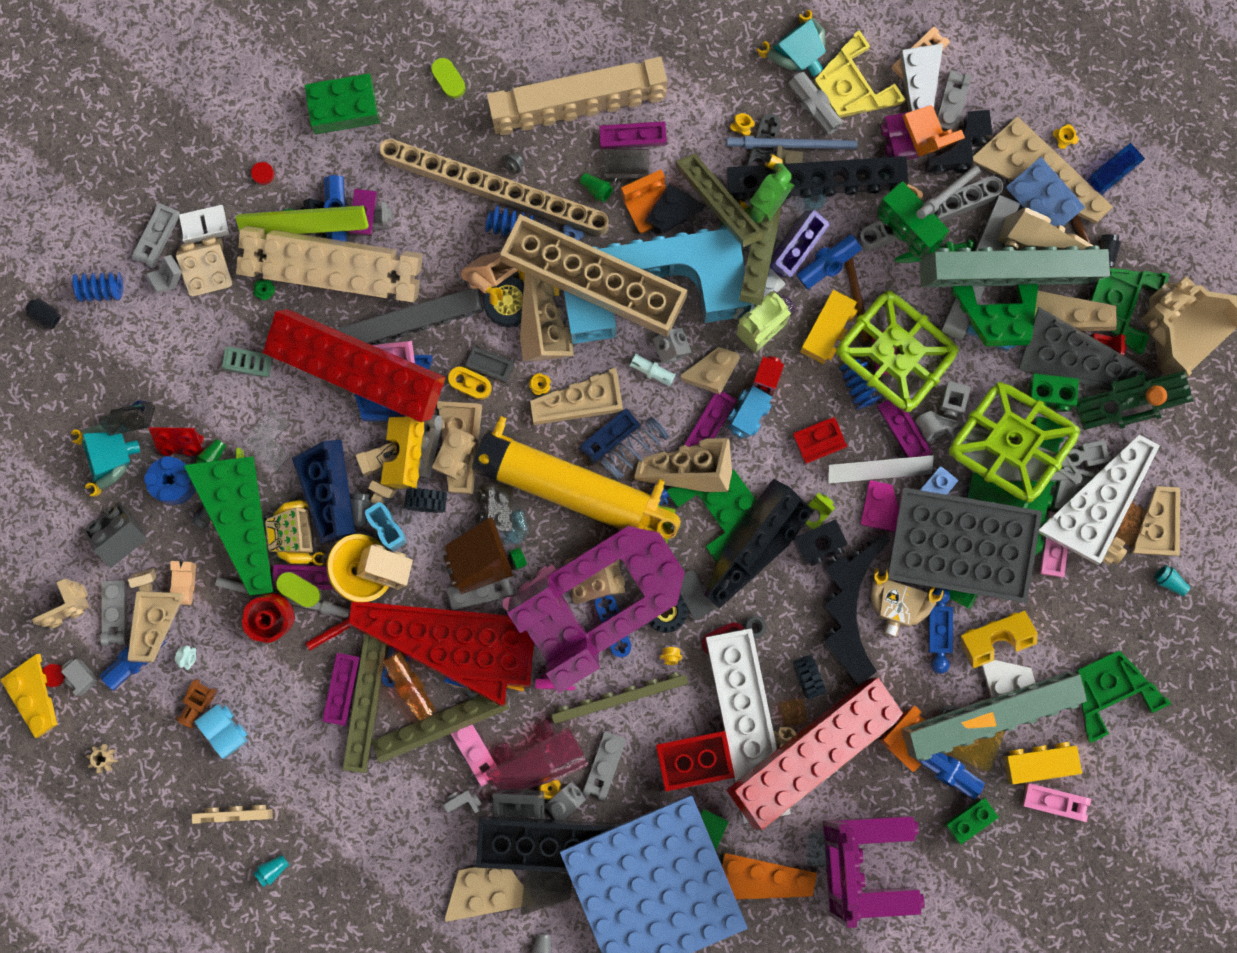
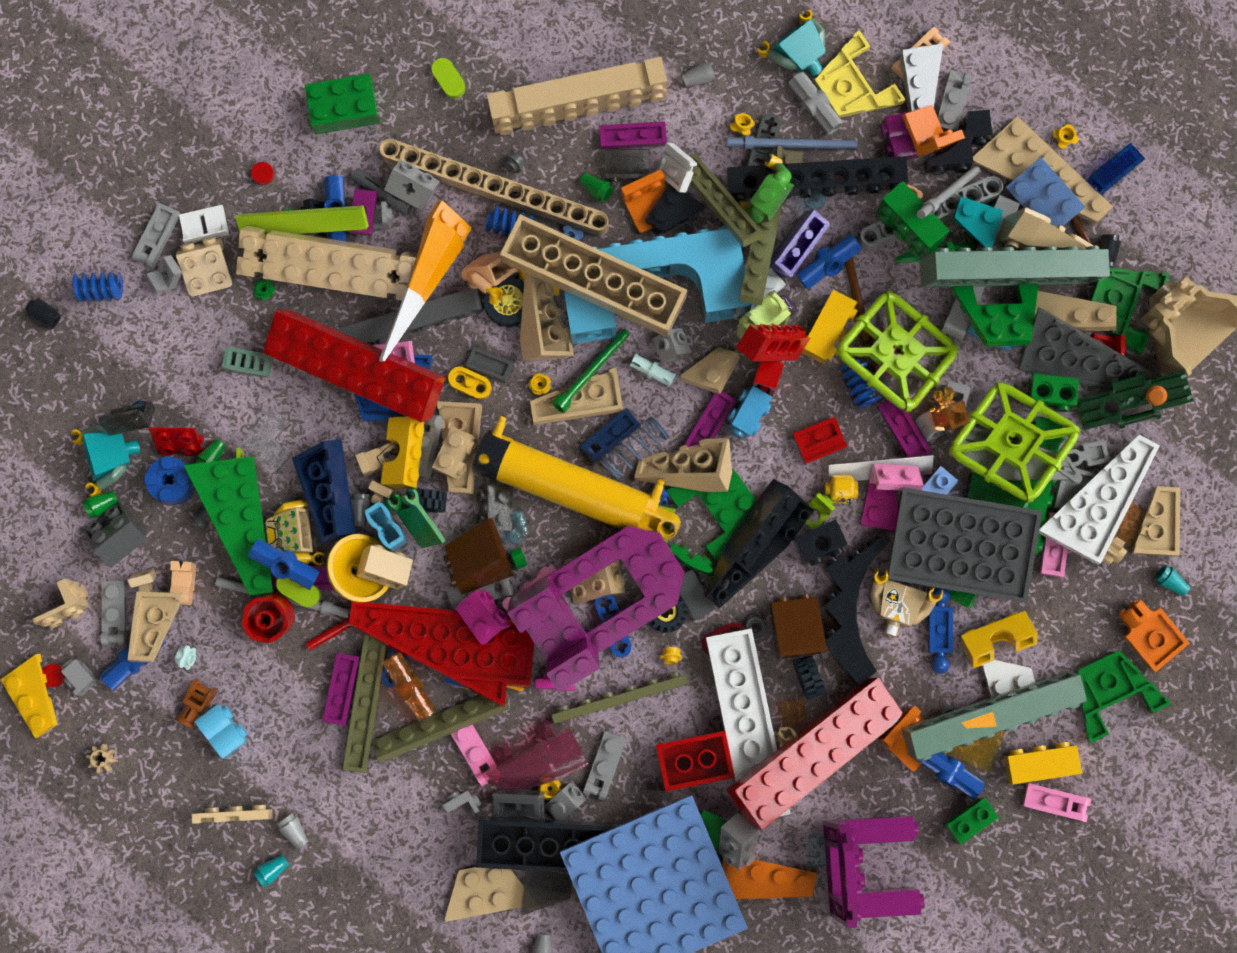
(99, 503): none -> green cone
(272, 558): none -> blue piece
(292, 830): none -> light grey cone
(372, 184): none -> dark grey pin
(411, 185): none -> light grey brick
(415, 519): none -> green flag
(439, 247): none -> light orange plate
(482, 615): none -> dark pink bracket
(563, 401): none -> green piece
(676, 167): none -> white plate
(697, 563): none -> green slope
(699, 75): none -> light grey cone
(738, 842): none -> light grey brick
(773, 342): none -> red brick
(797, 627): none -> reddish brown slope
(841, 489): none -> yellow head
(896, 477): none -> bright pink bracket
(949, 413): none -> clear orange brick
(978, 220): none -> teal wing
(1152, 634): none -> orange plate

